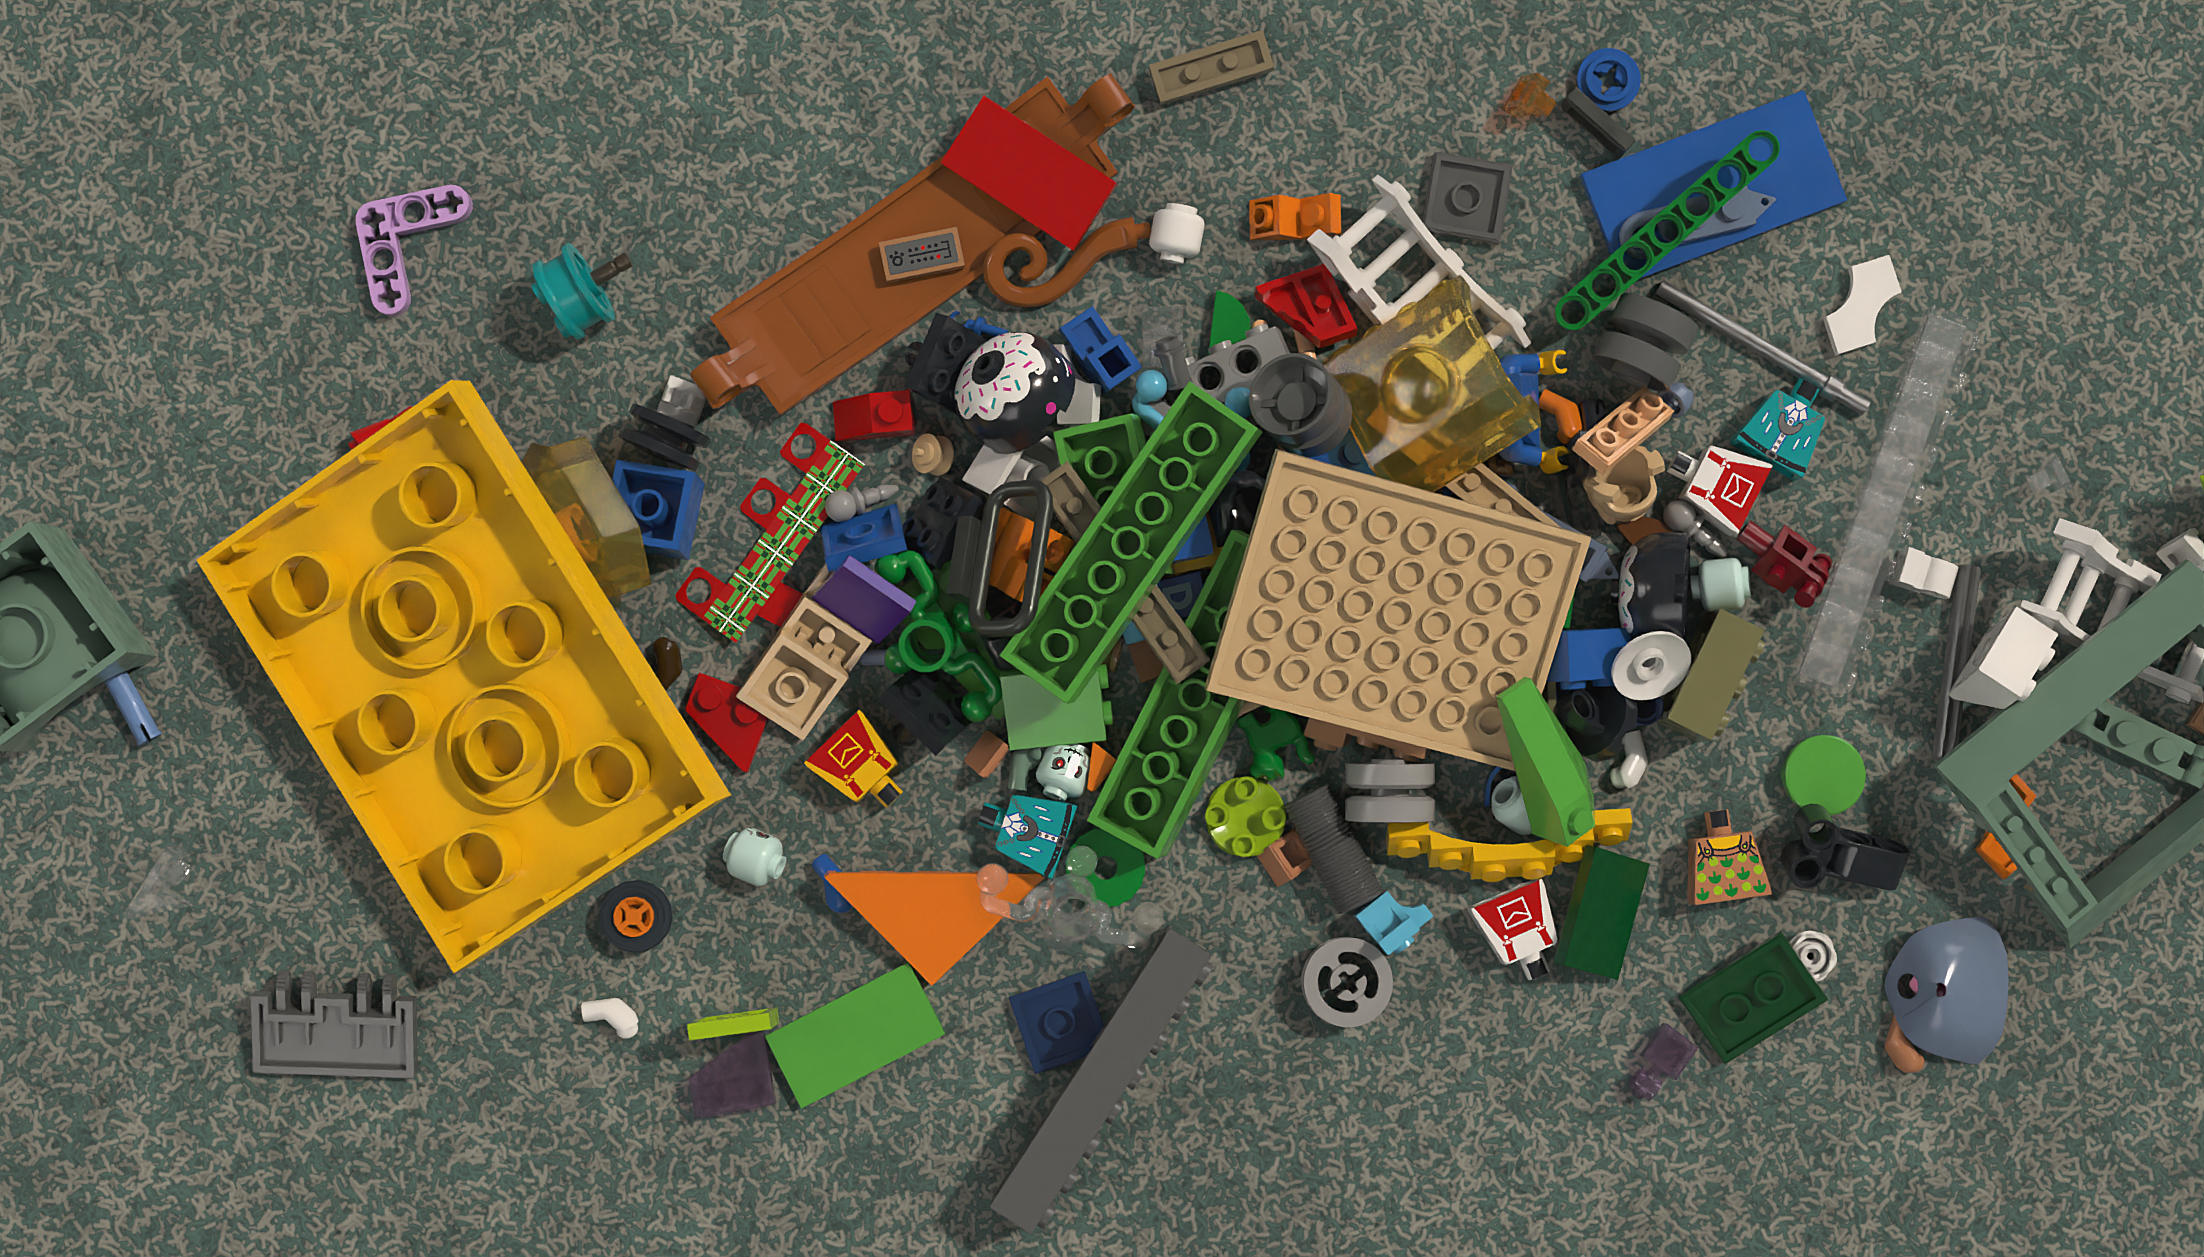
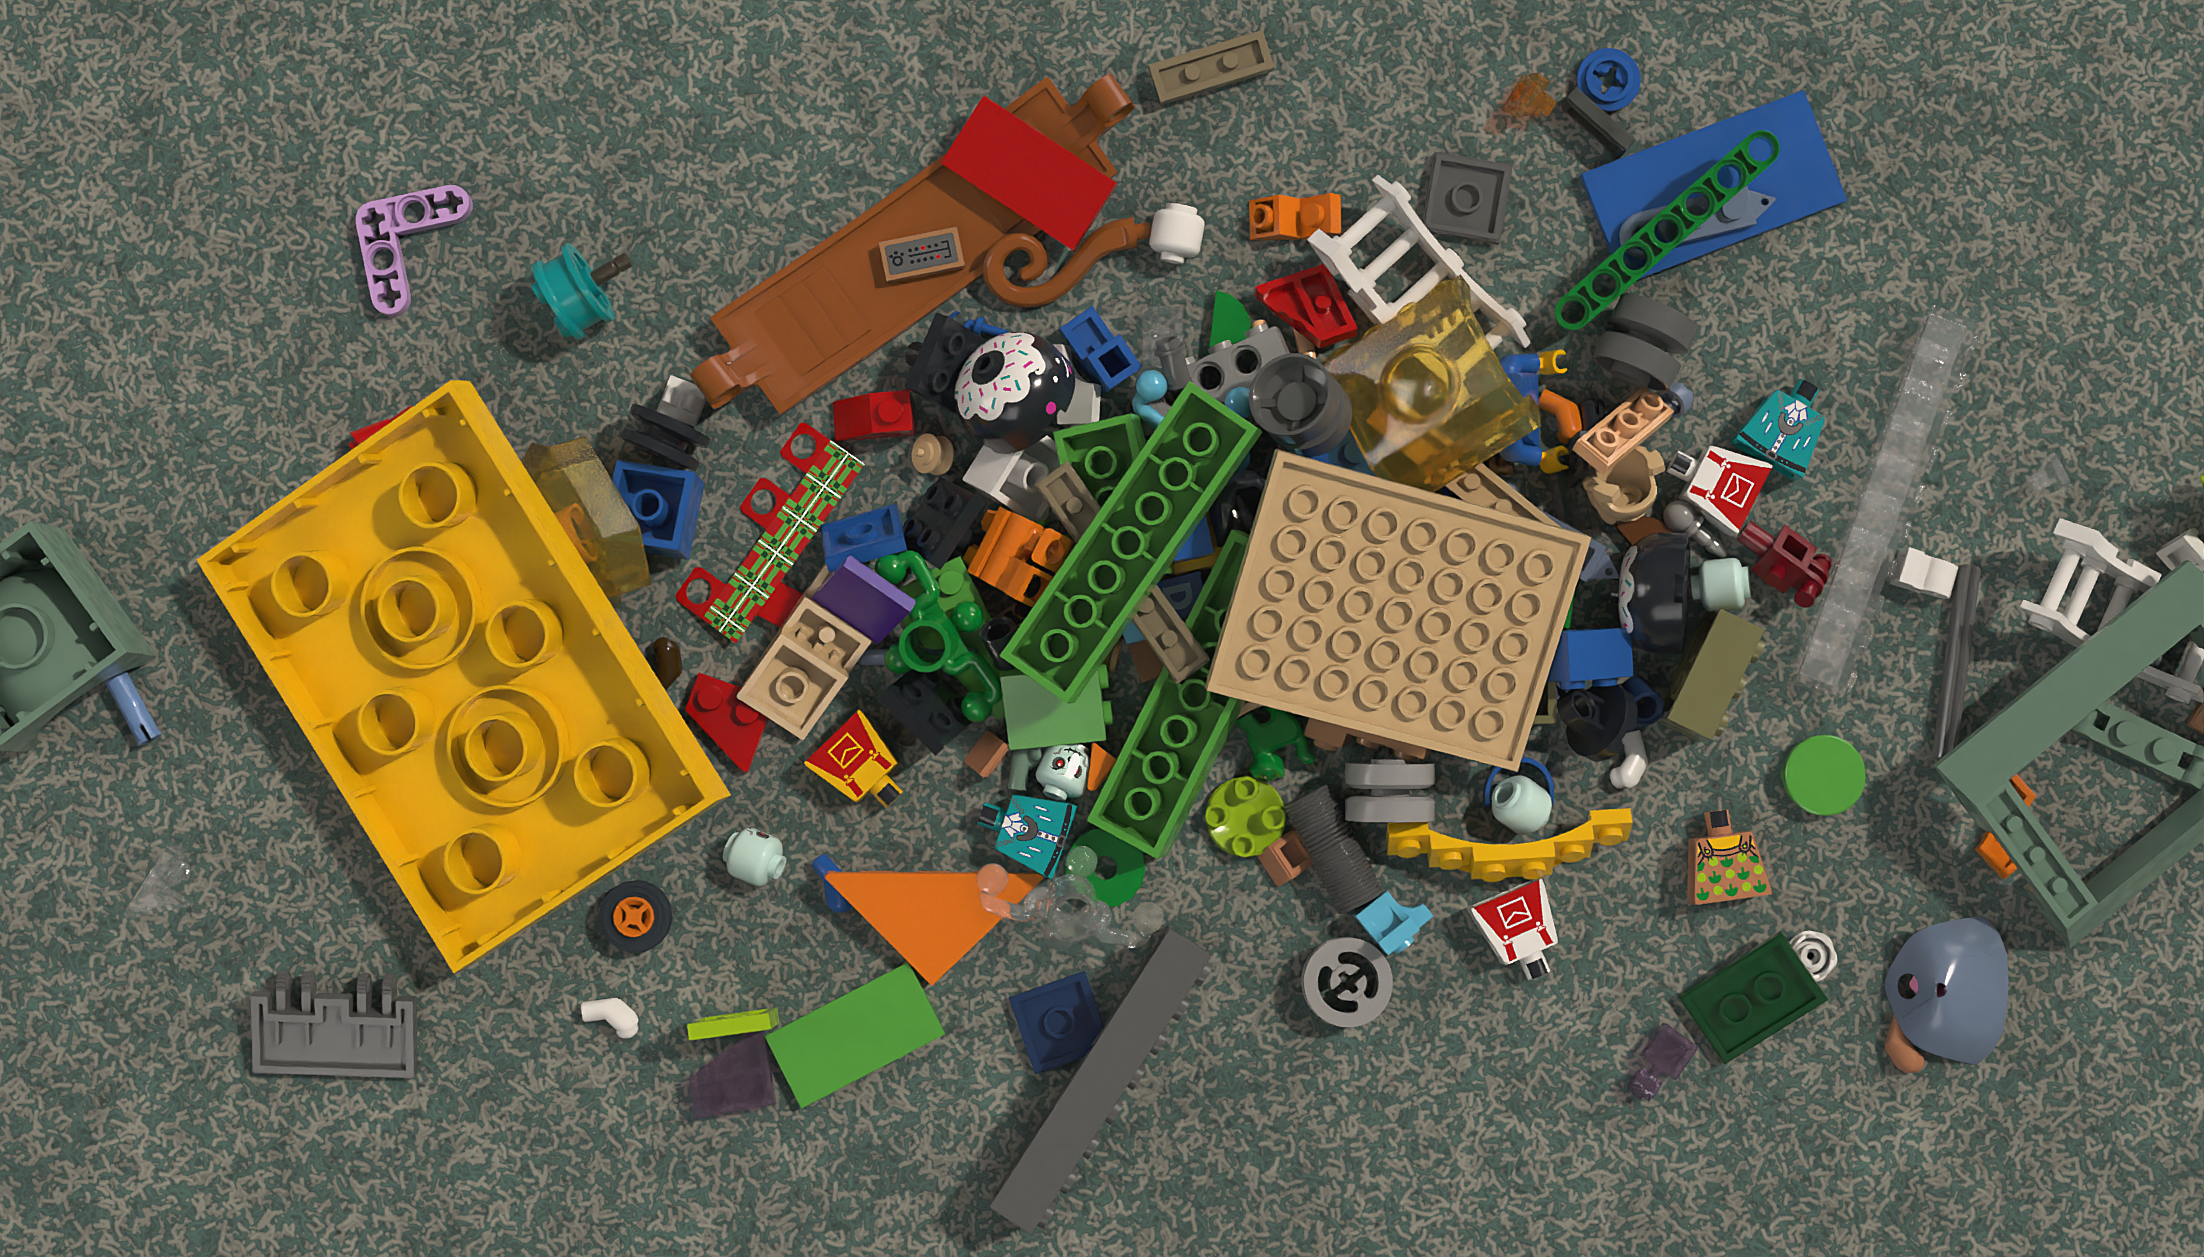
(843, 505): light grey bar -> none
(974, 556): pearl dark grey bar -> none
(1547, 766): bright green wedge -> none
(1601, 912): dark green tile -> none
(1651, 665): white dish -> none
(1829, 386): flat silver bar -> none
(1841, 853): black piece -> none
(1854, 322): white tile -> none
(2006, 662): white slope -> none

